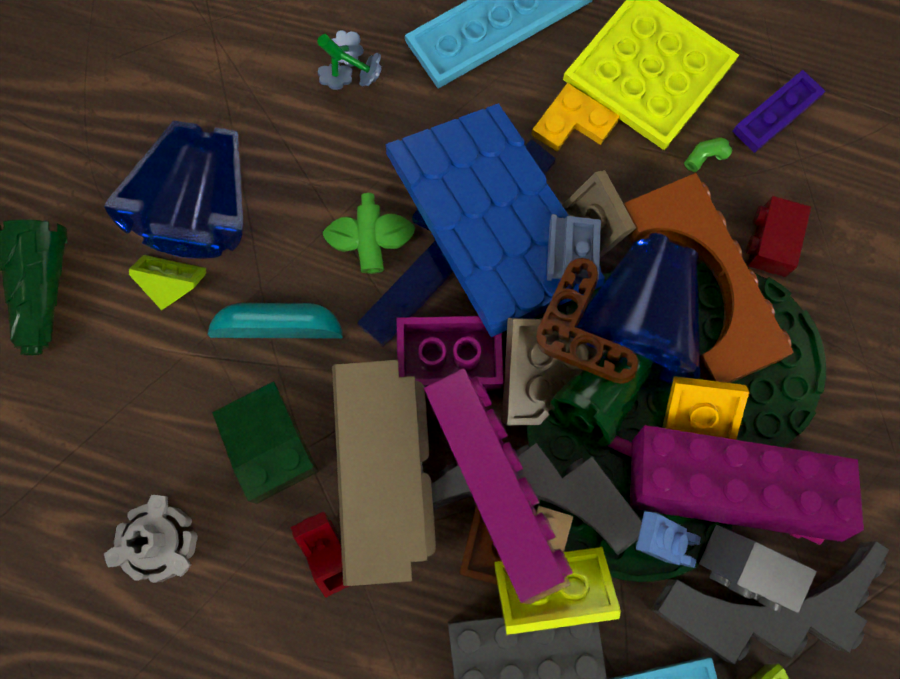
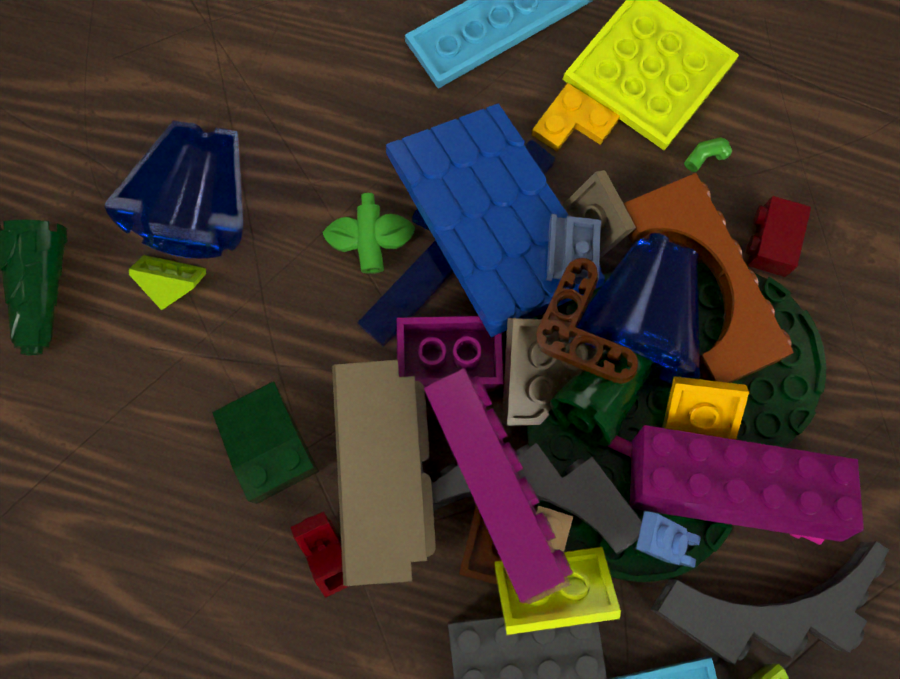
(131, 540): light grey piece -> none
(275, 321): teal brick -> none
(346, 49): sand blue plant -> none
(756, 570): dark grey brick -> none
(778, 111): dark purple plate -> none

